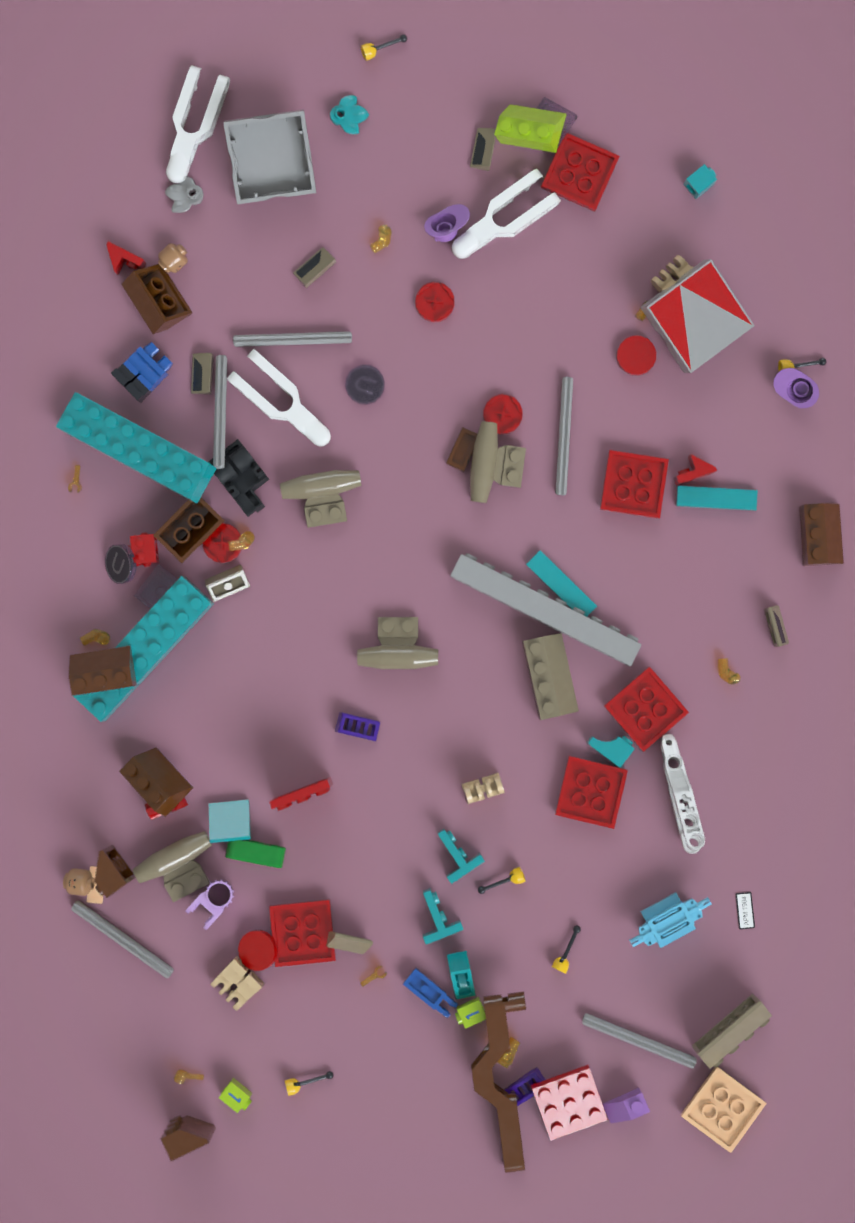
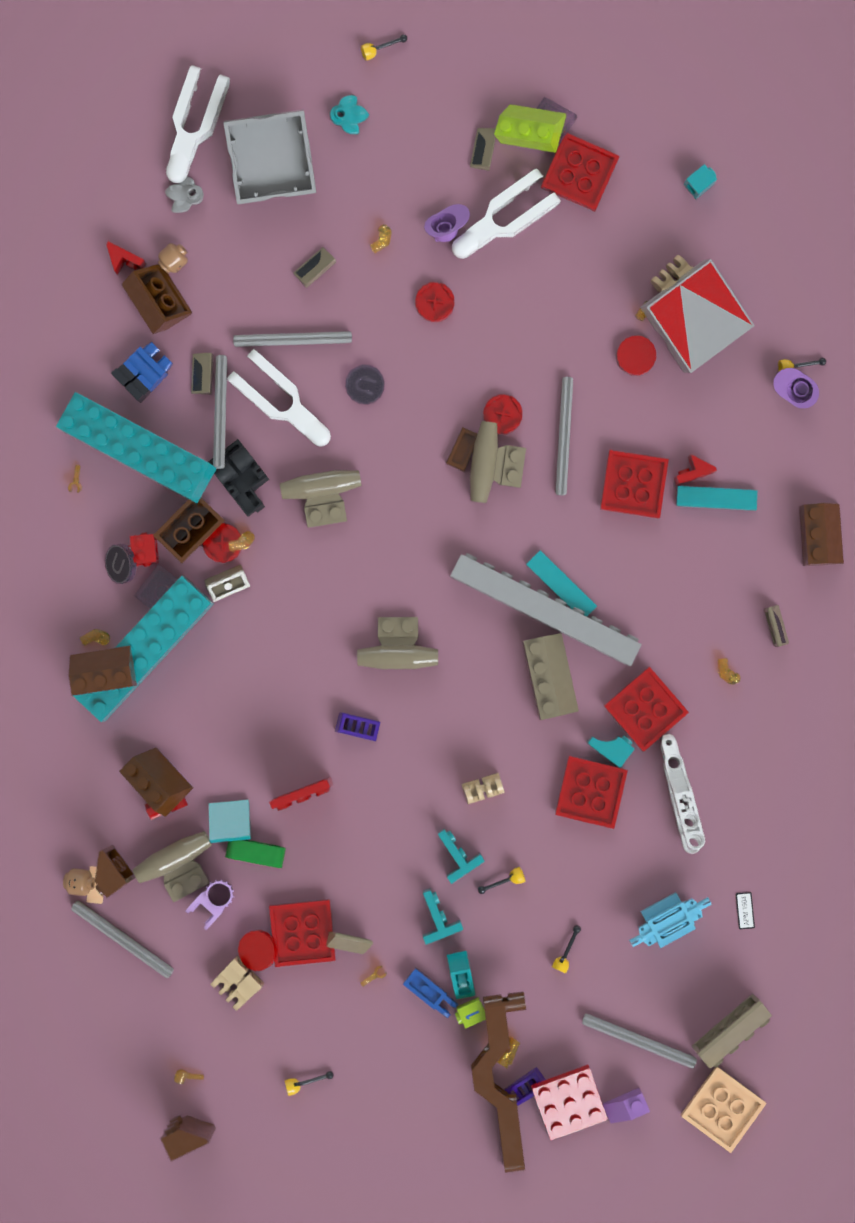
(236, 1096): lime brick -> none

